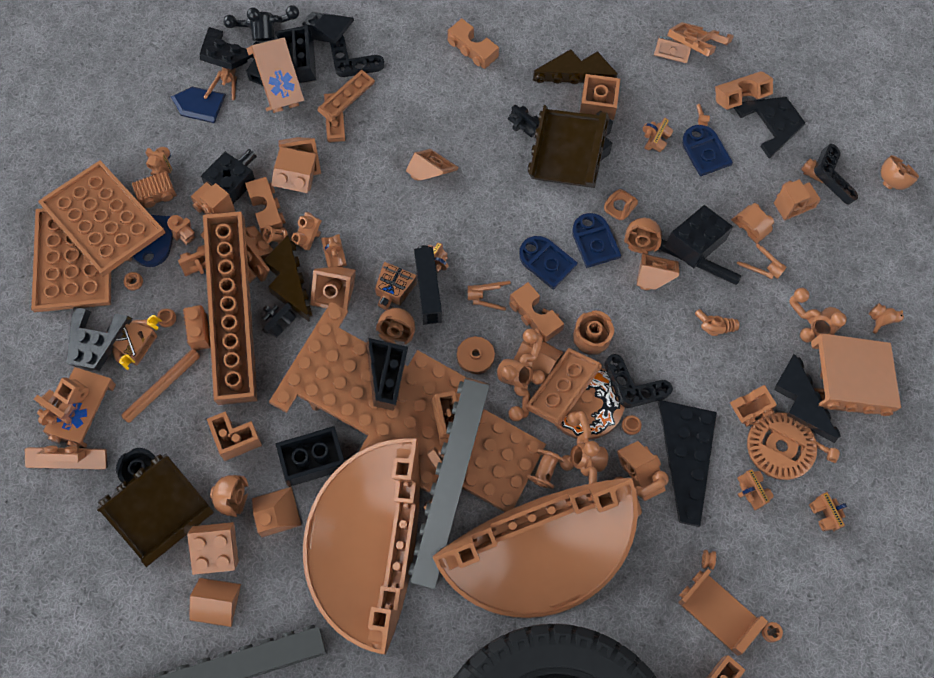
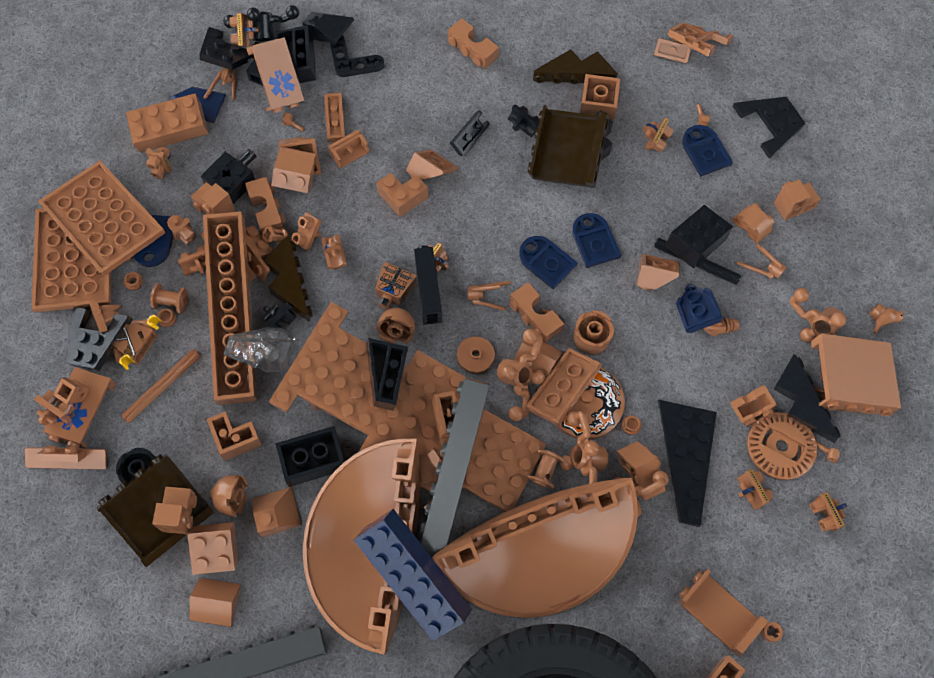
(103, 314): none -> nougat tile
(154, 189): nougat brick -> none
(167, 123): none -> nougat brick
(169, 298): none -> nougat hose
(175, 511): none -> nougat brick
(196, 327): nougat brick -> none
(244, 30): none -> nougat hips
(261, 348): none -> clear wedge
(287, 120): none -> nougat hand
(332, 285): nougat slope -> none
(346, 95): nougat tile -> none
(348, 149): none -> nougat hinge
(402, 197): none -> nougat brick
(413, 575): none -> dark blue brick
(469, 134): none -> black hinge
(629, 388): black beam -> none
(631, 203): nougat piece -> none
(643, 235): nougat cylinder -> none
(698, 308): none -> dark blue tile
(708, 559): nougat bush -> none
(755, 85): nougat arch -> none
(808, 169): nougat cone -> none
(825, 172): black beam -> none
(897, 174): nougat cylinder -> none

